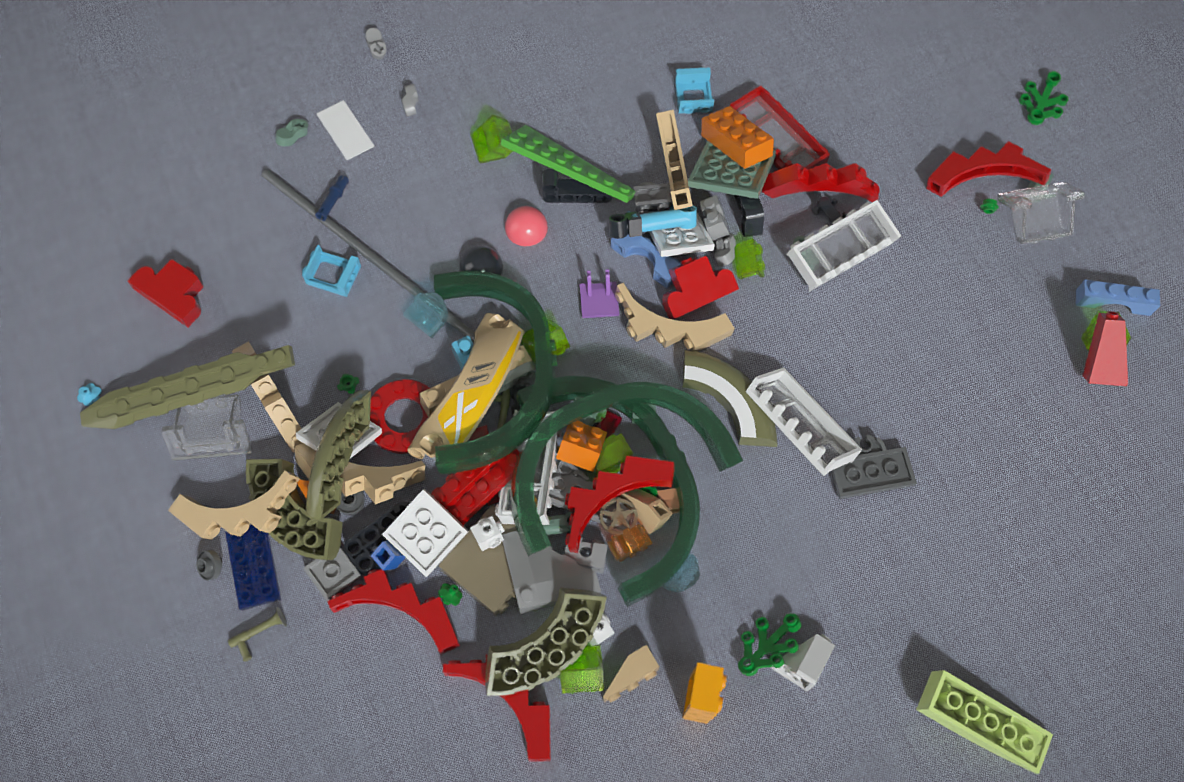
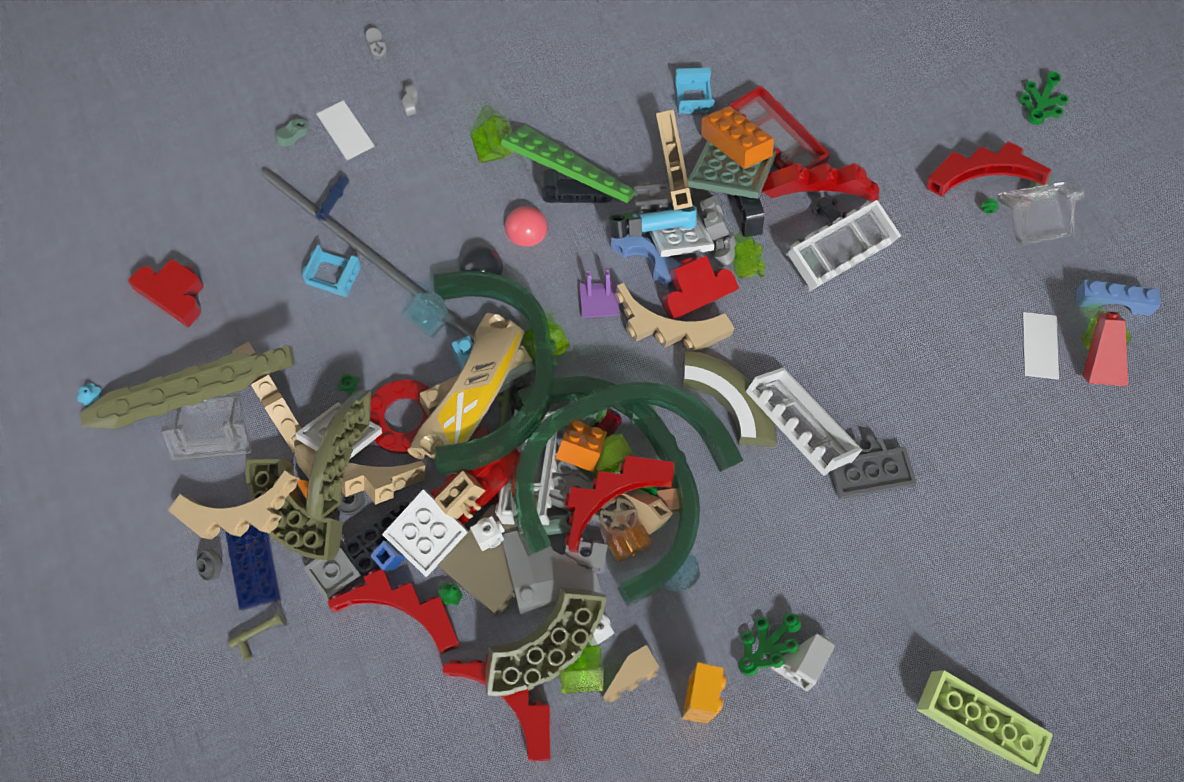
(460, 496): none -> tan brick
(1040, 345): none -> white sticker

